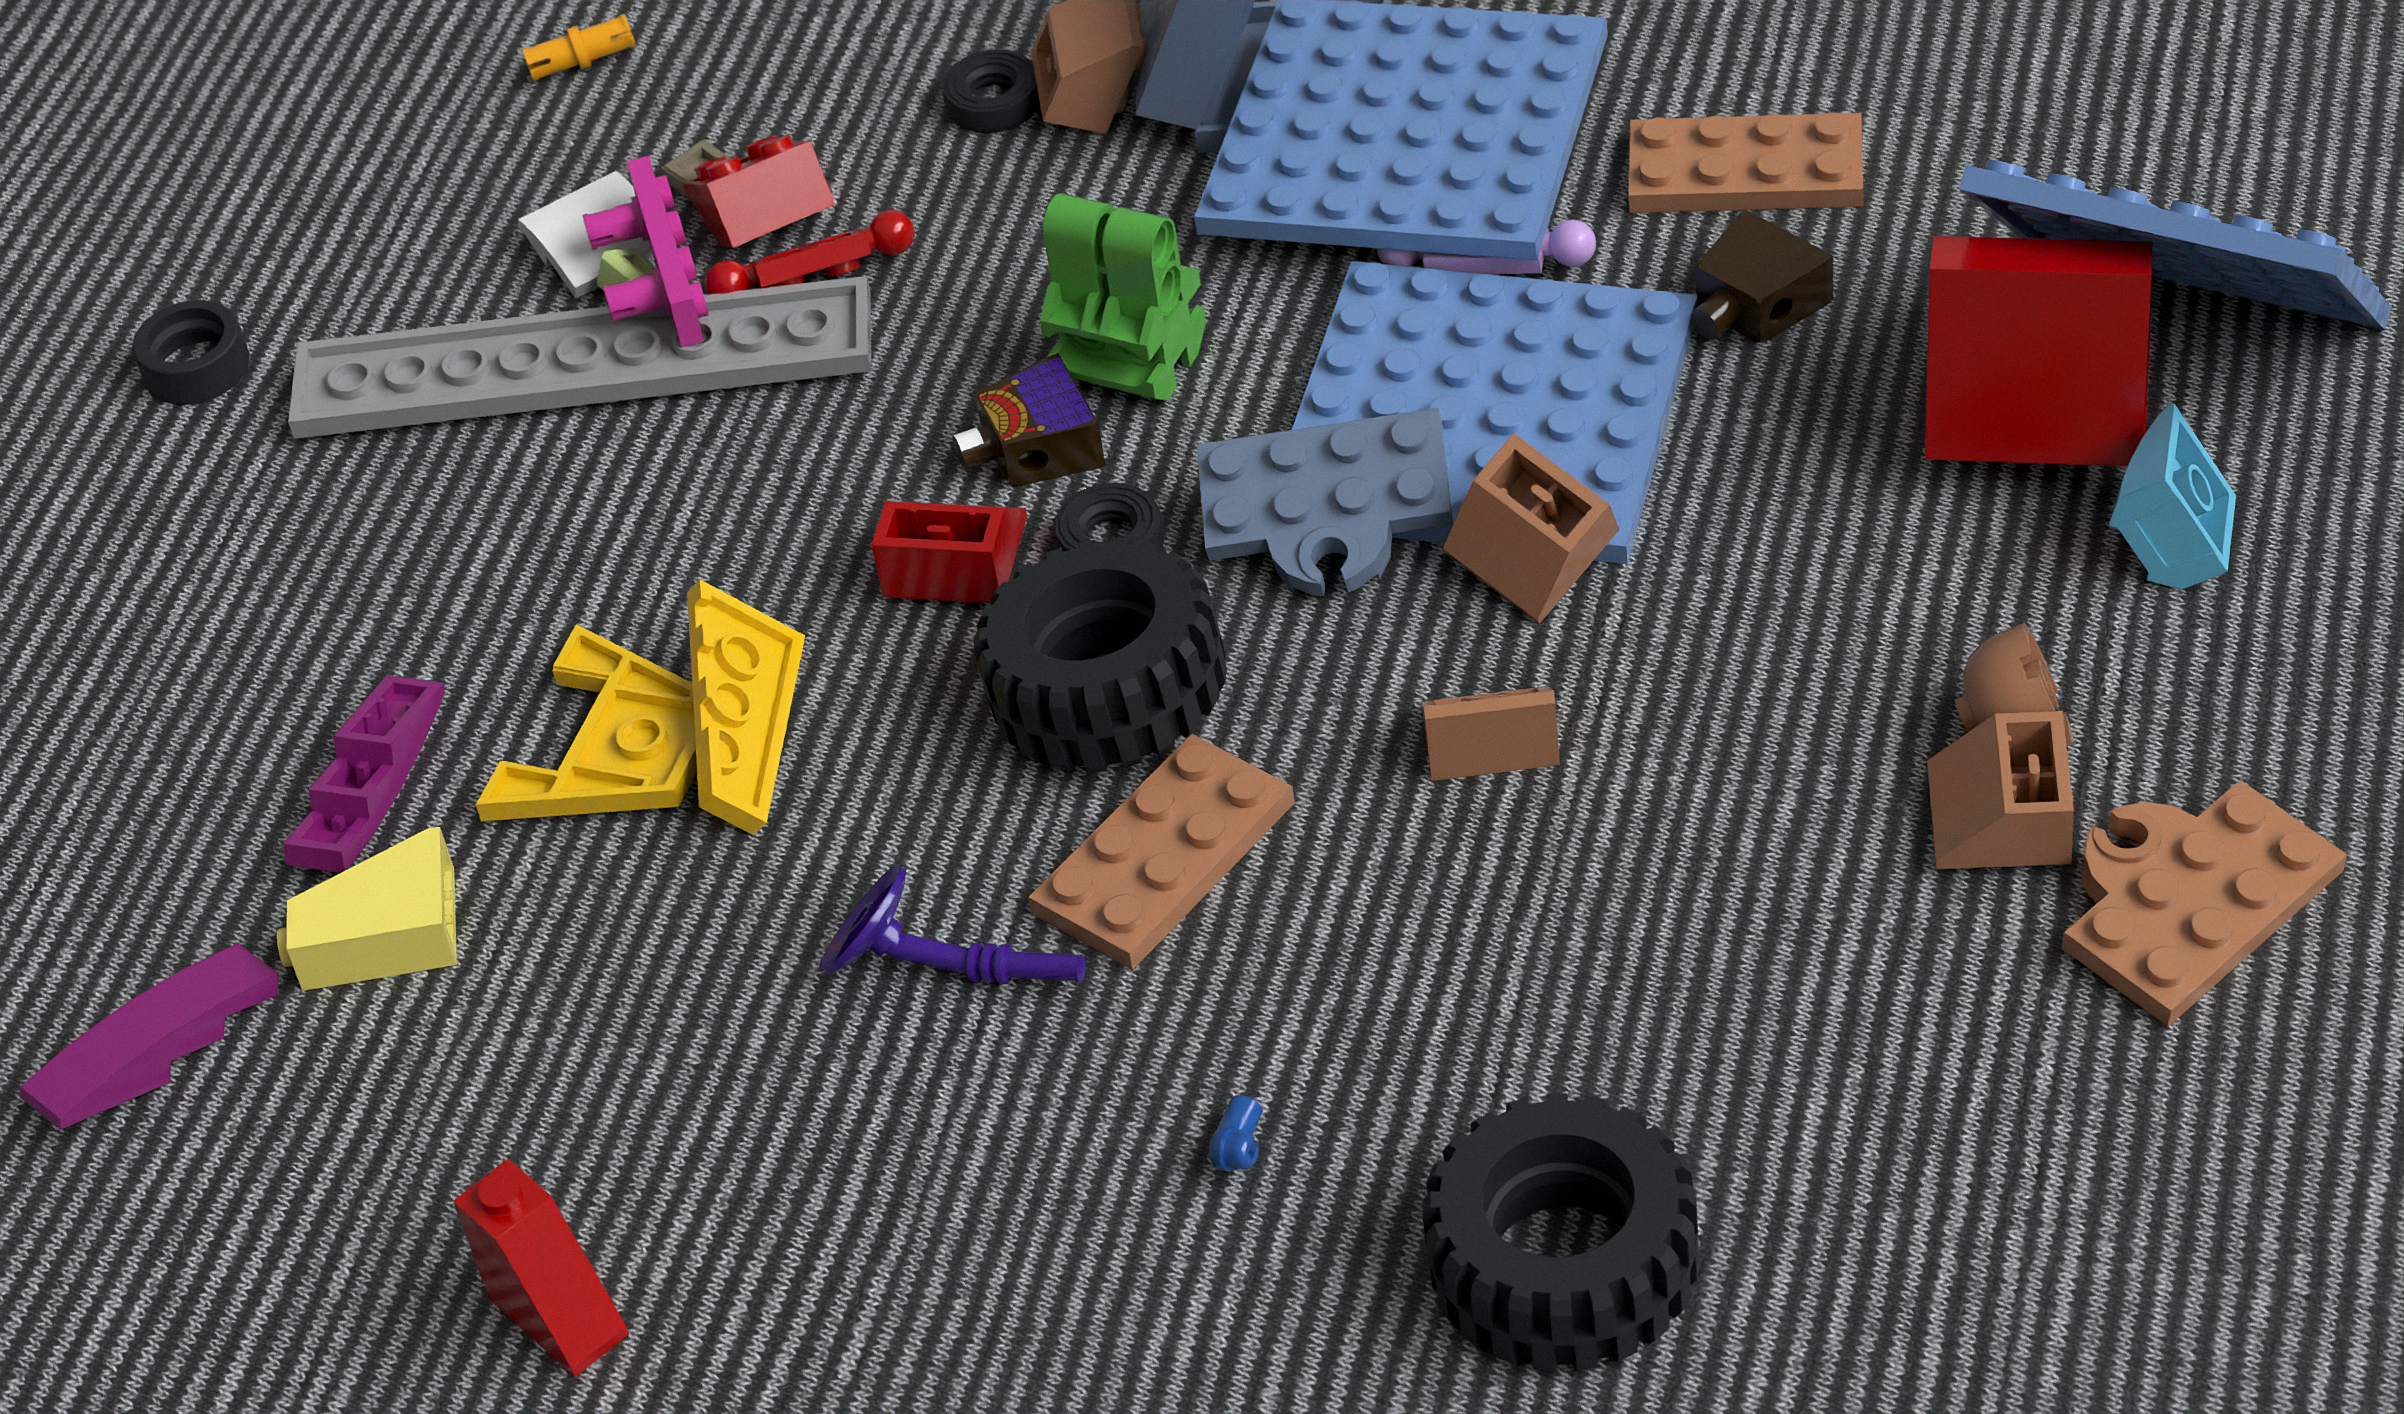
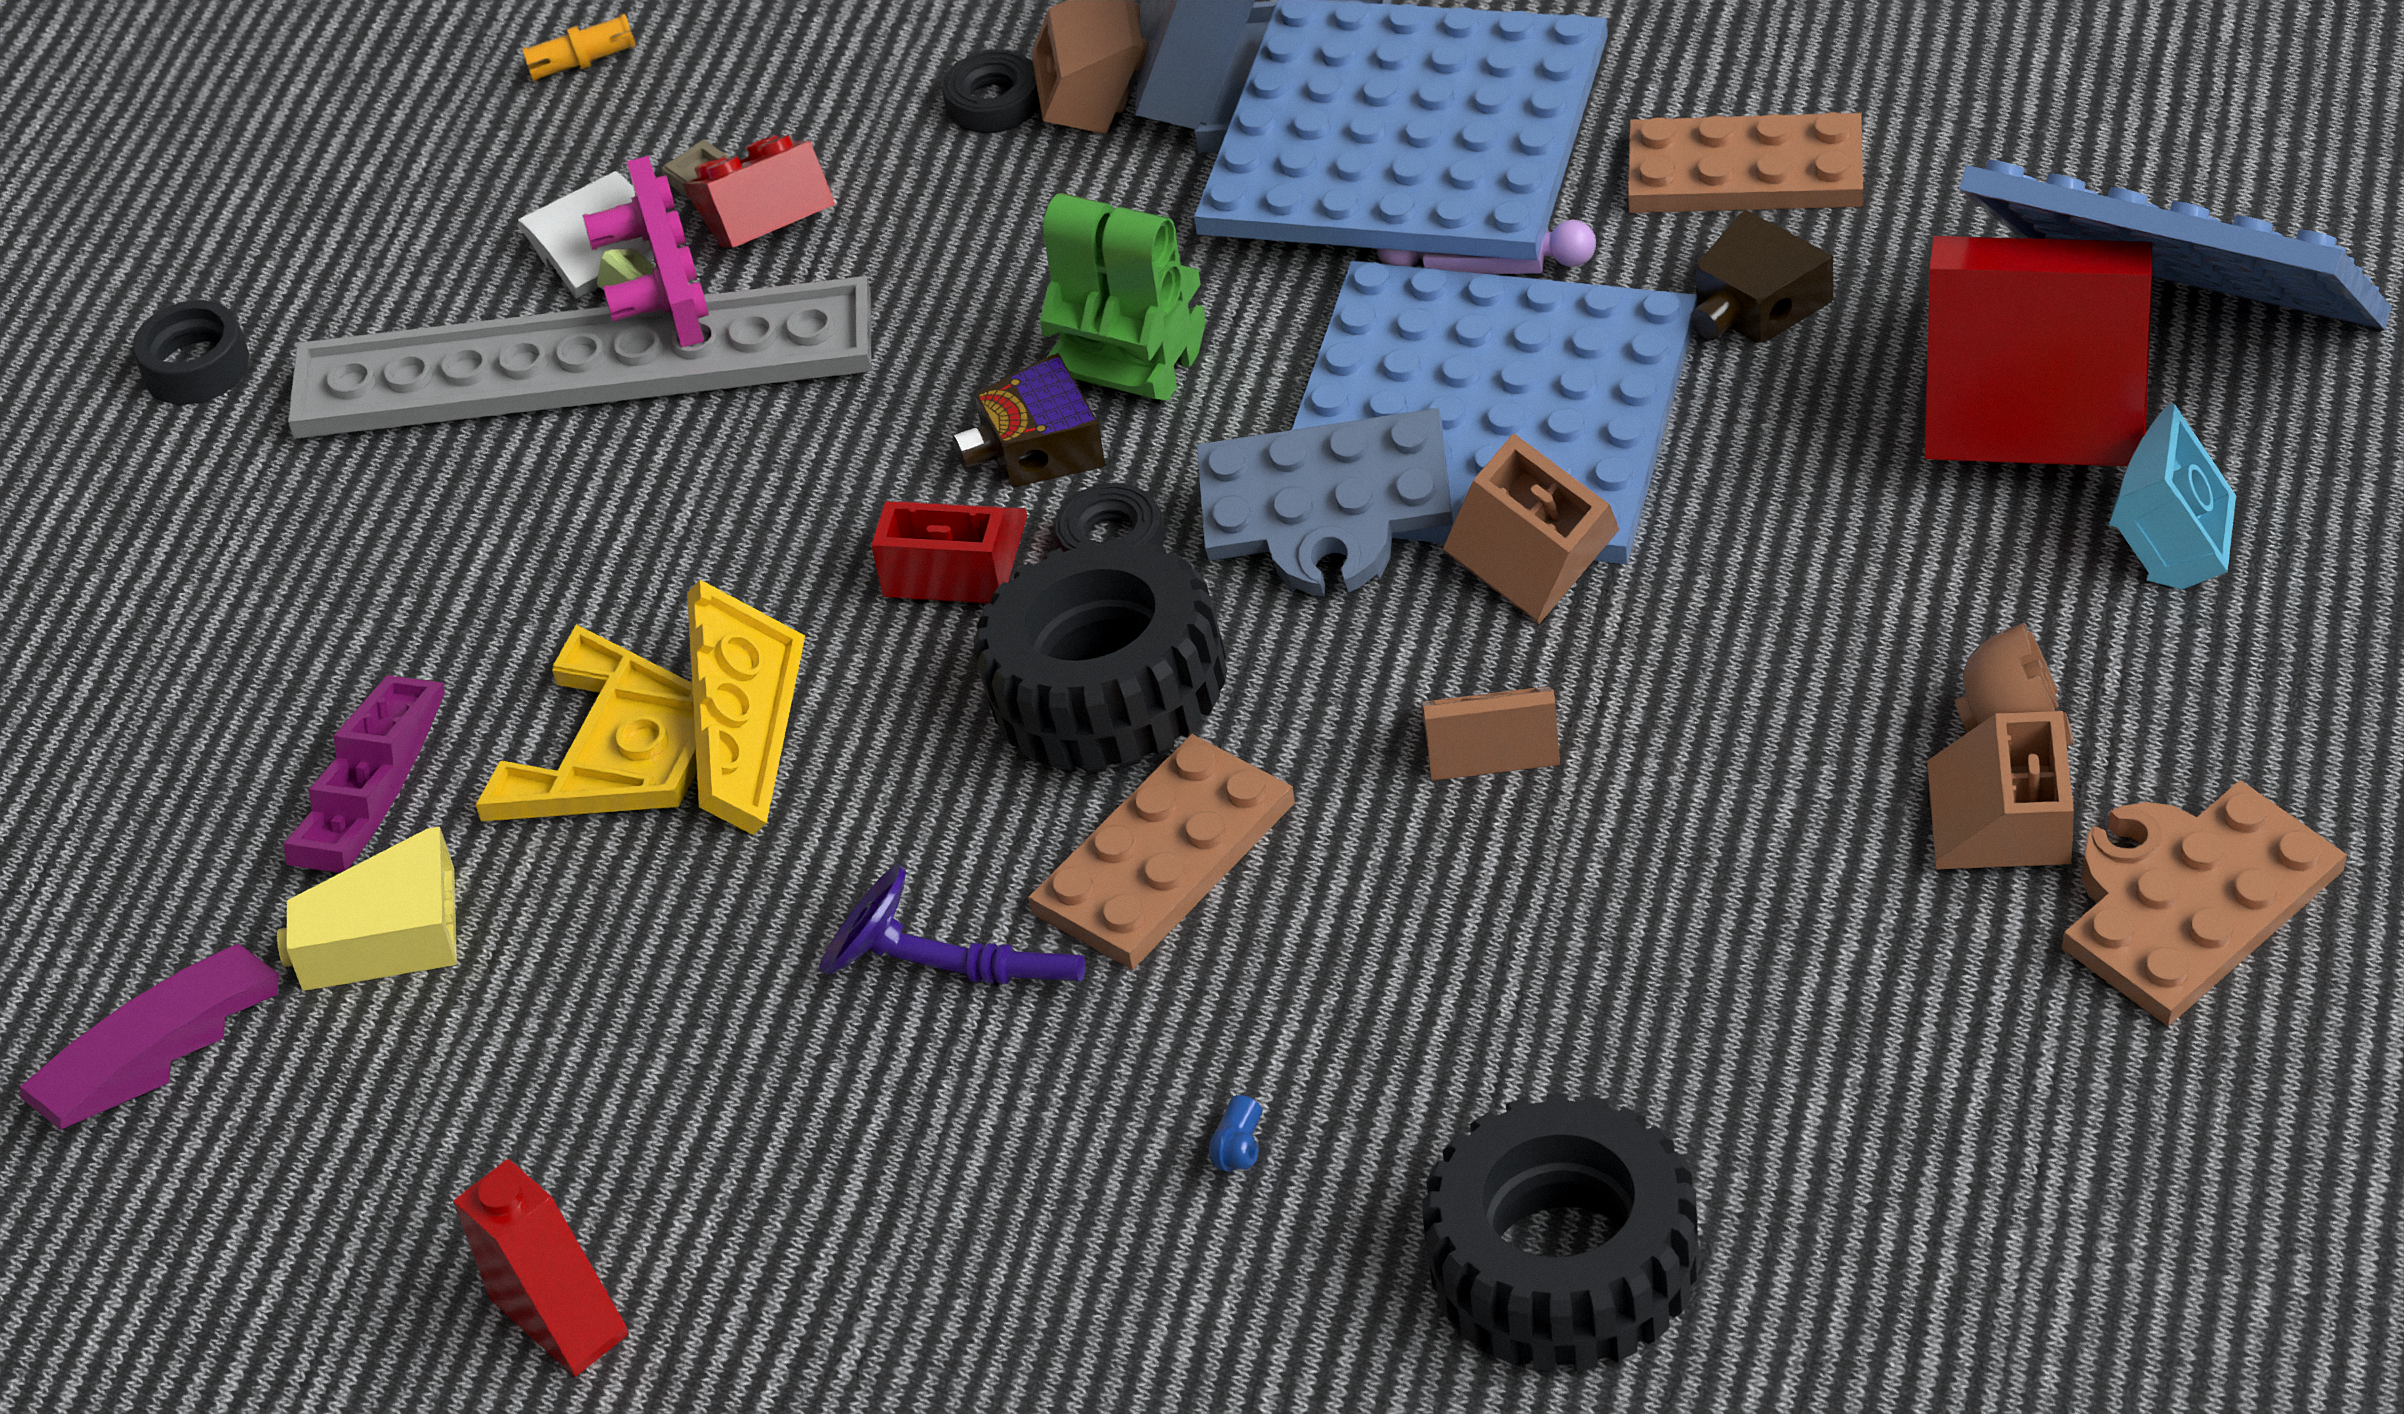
(888, 233): red plate -> none

